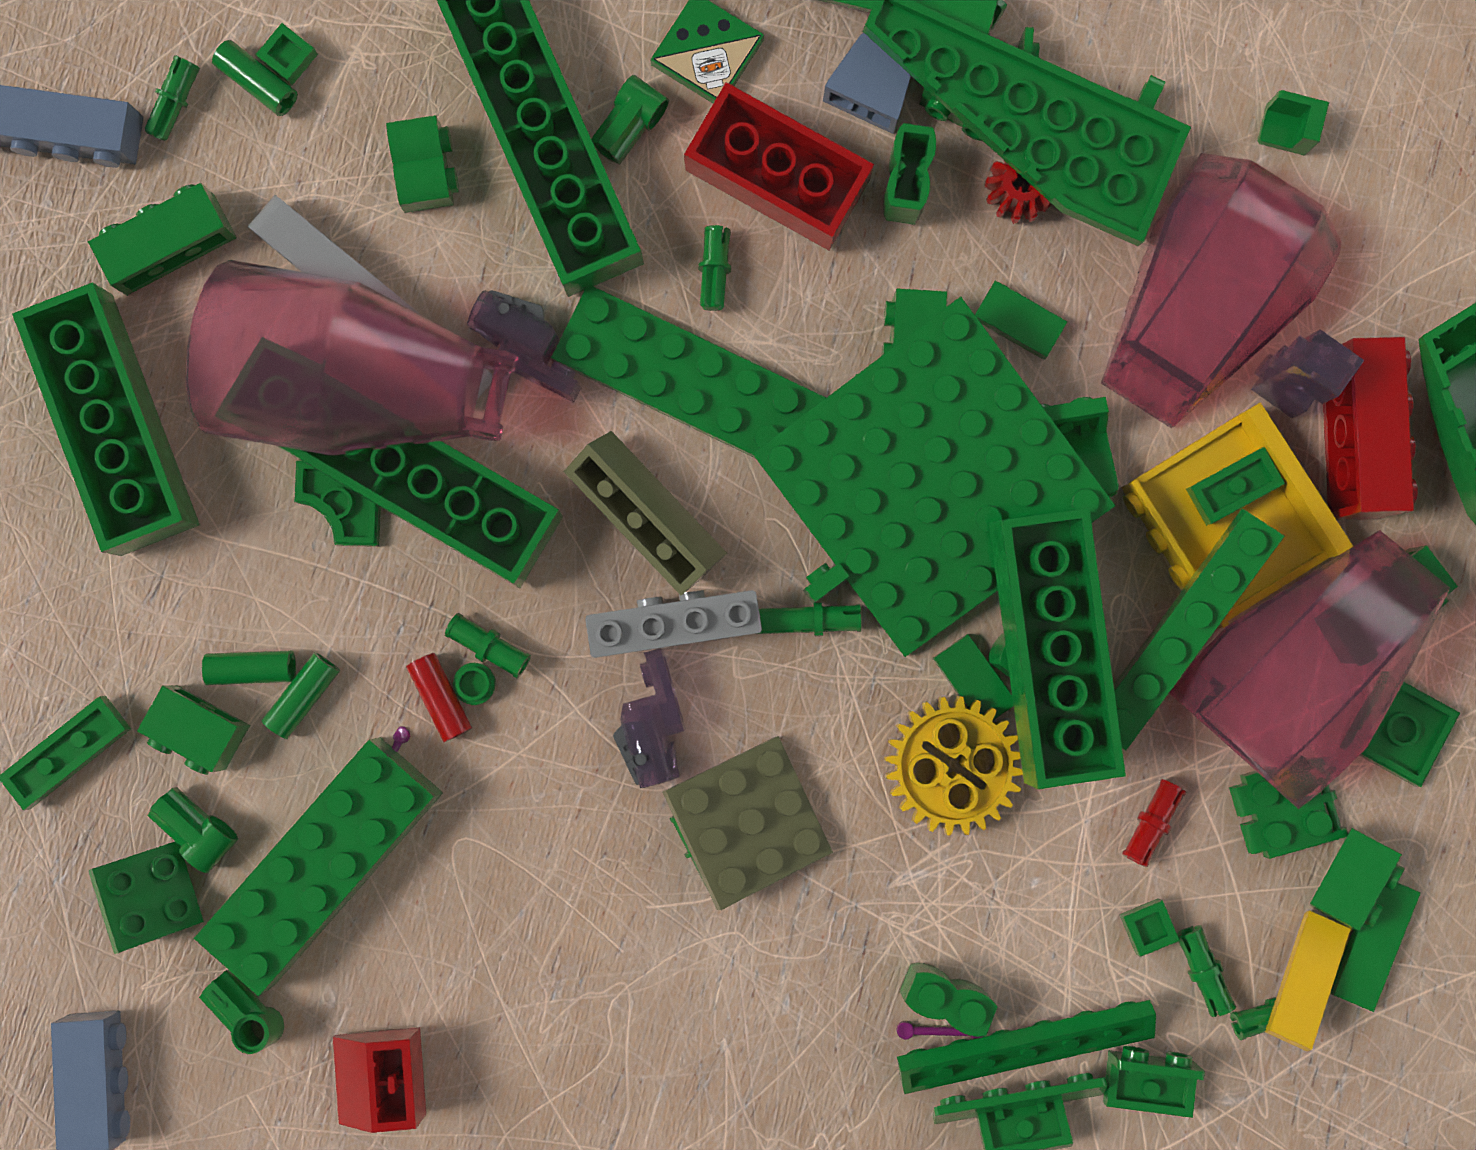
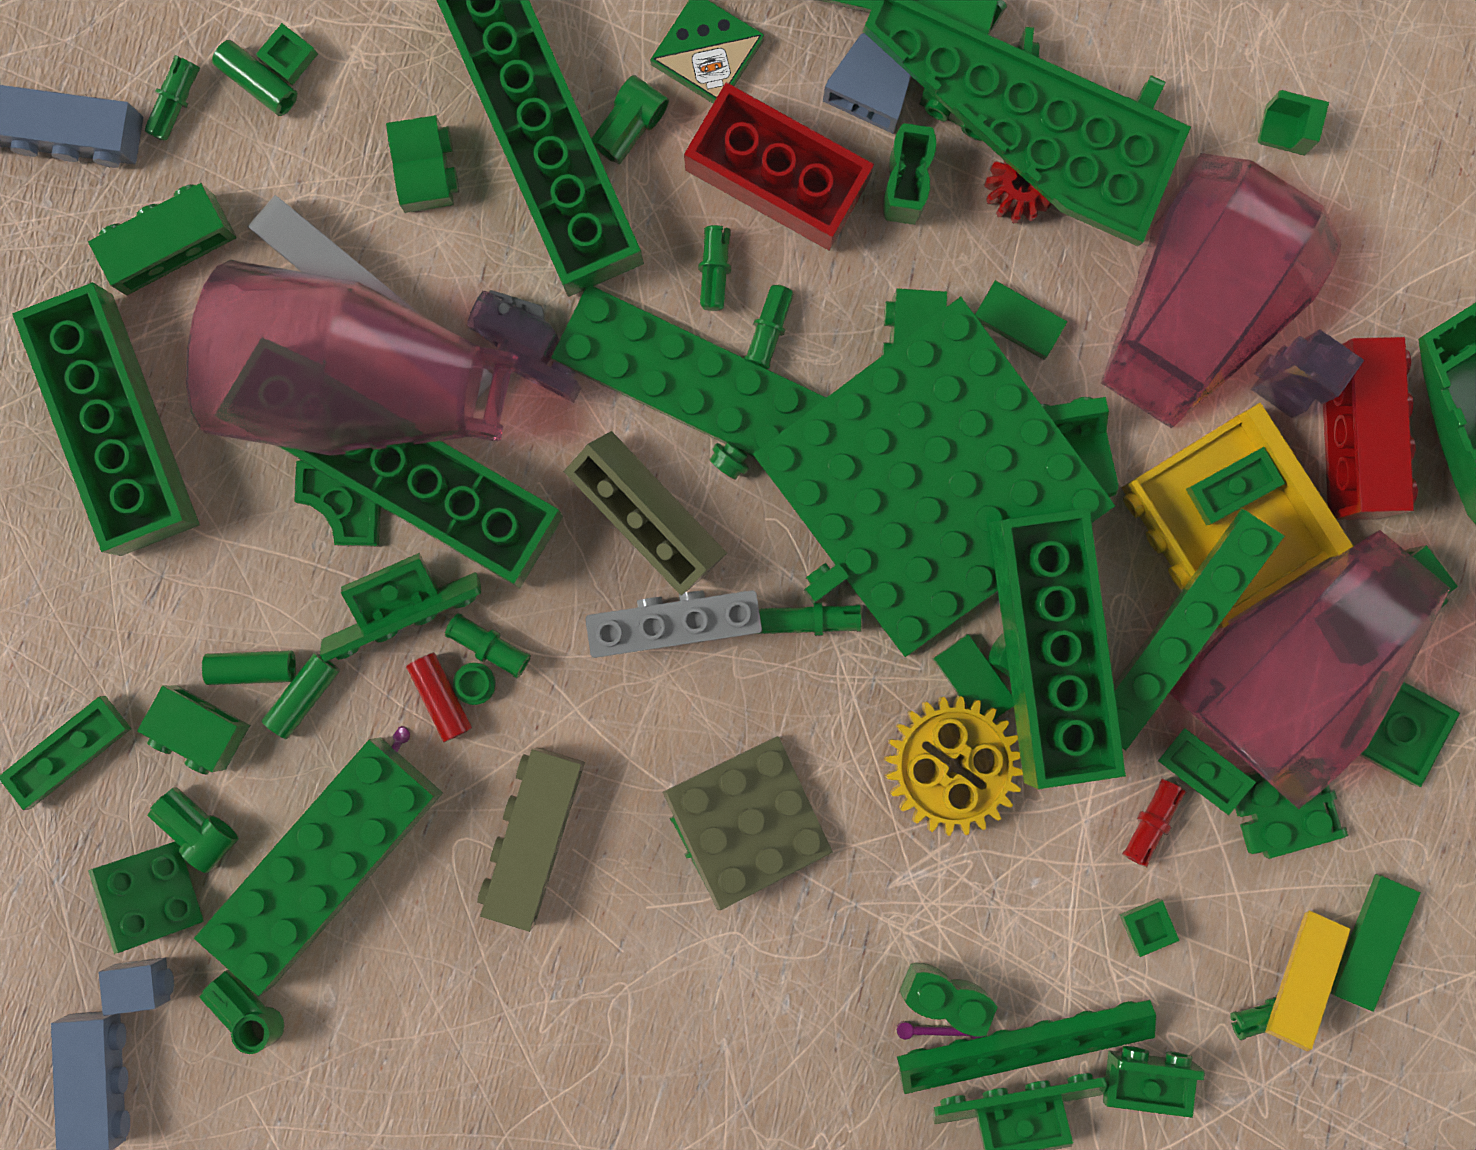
(135, 986): none -> sand blue brick
(380, 1080): red slope -> none
(392, 601): none -> green bracket
(531, 839): none -> olive brick
(647, 726): clear purple plate -> none
(729, 460): none -> green plate
(769, 326): none -> green axle
(1206, 771): none -> green plate
(1206, 971): green pin -> none
(1357, 881): green brick -> none

